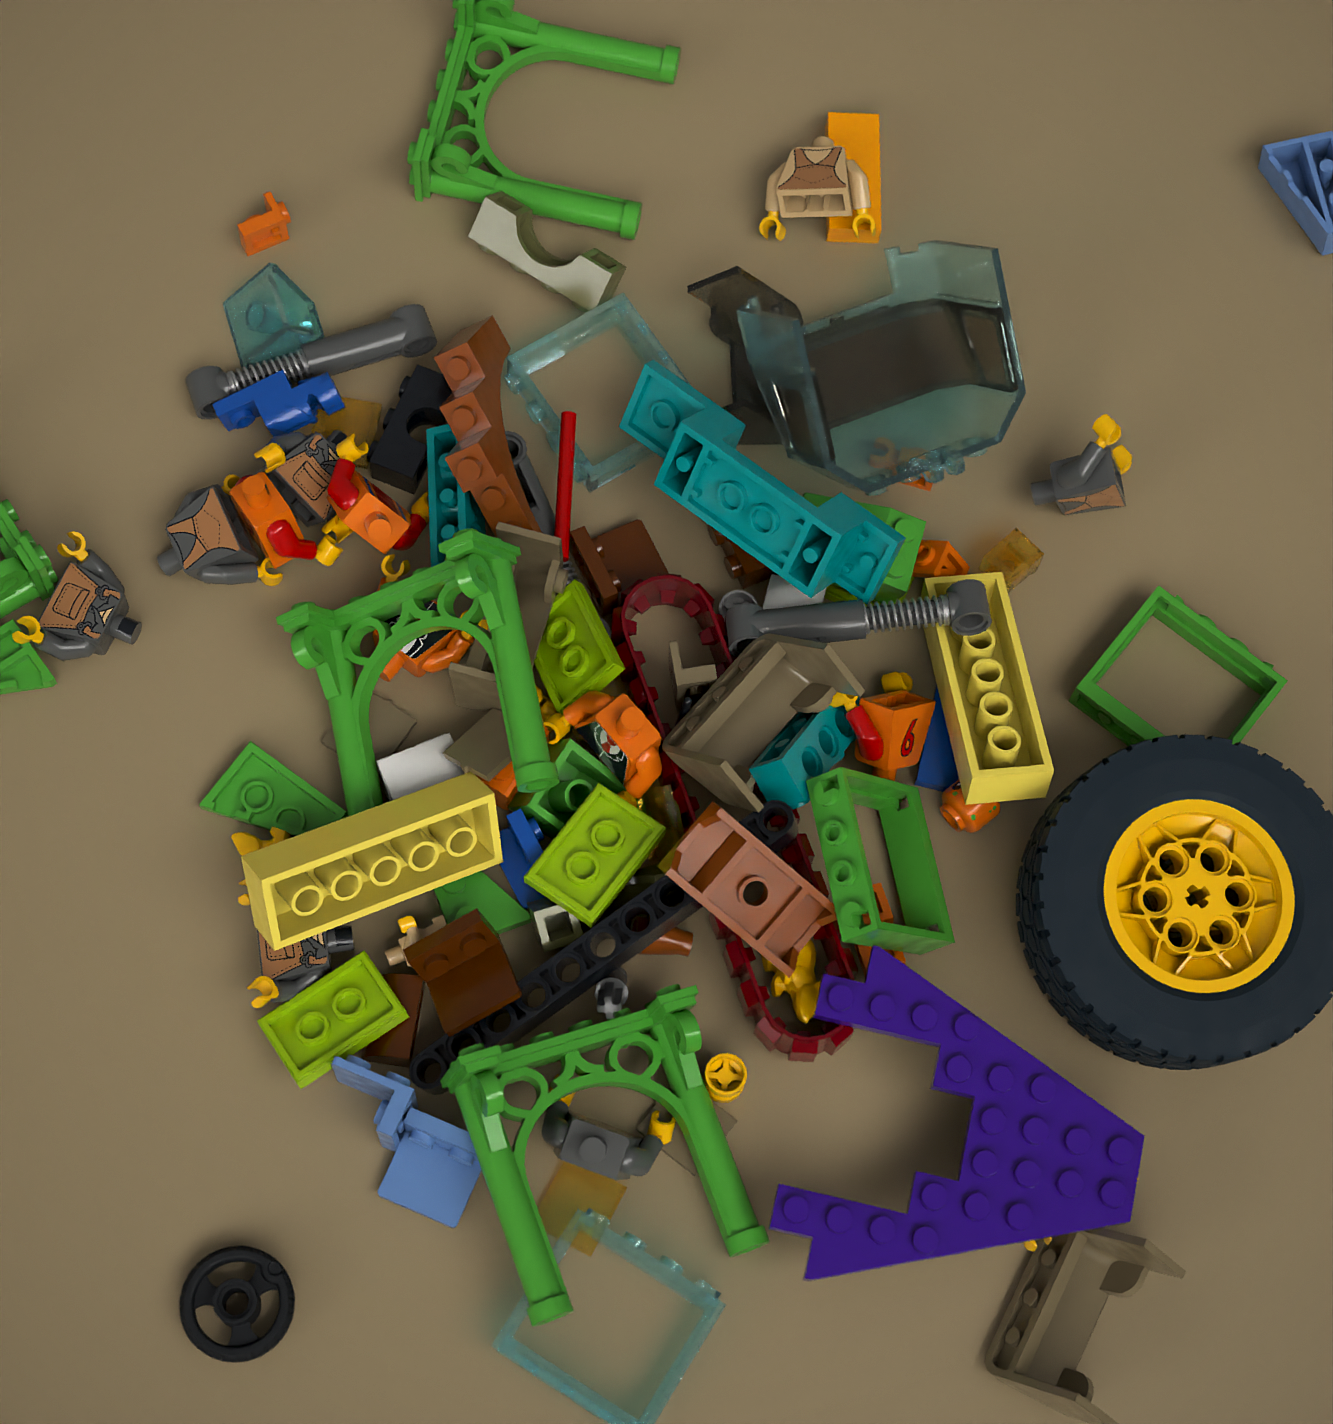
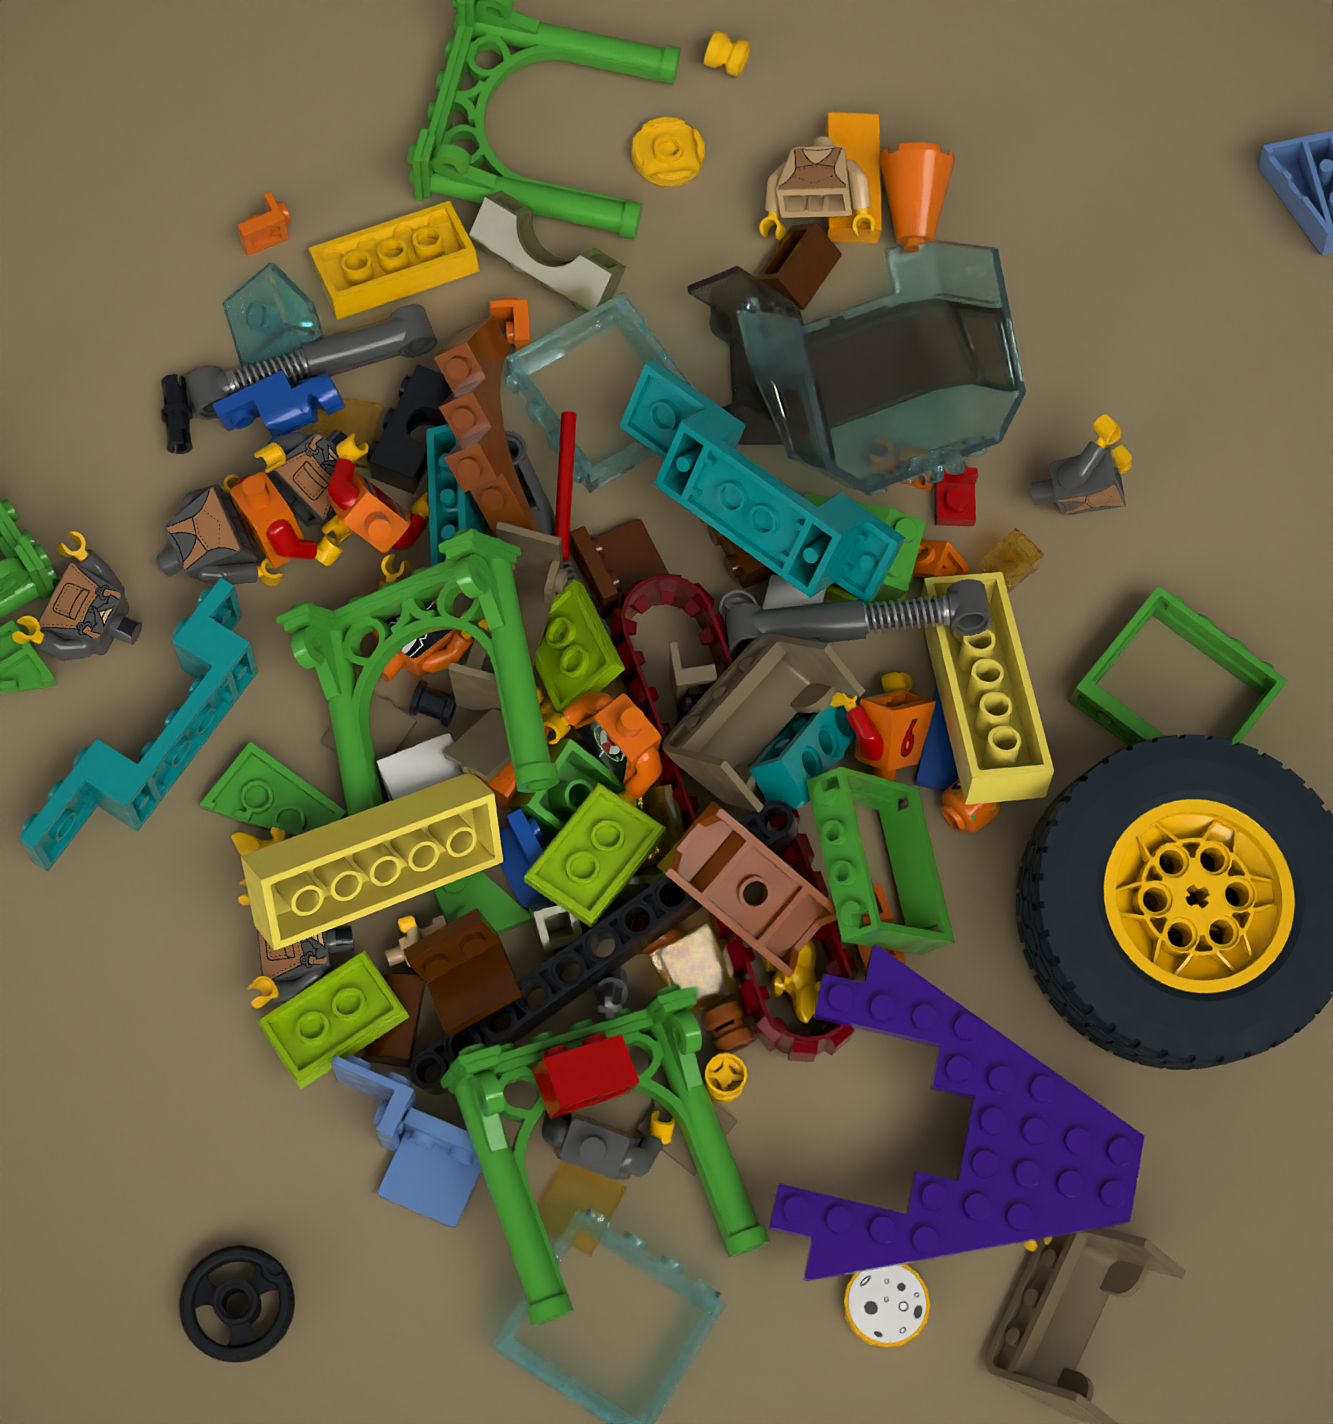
(132, 791): none -> teal bracket
(176, 414): none -> black pin
(394, 259): none -> yellow slope
(433, 703): none -> black bush
(515, 316): none -> orange bracket
(585, 1074): none -> red brick
(668, 151): none -> yellow tile
(694, 961): none -> clear yellow piece
(723, 52): none -> yellow wheel
(728, 1028): none -> dark orange wheel
(800, 263): none -> reddish brown brick
(886, 1305): none -> white tile
(916, 189): none -> orange cone
(956, 499): none -> red bracket

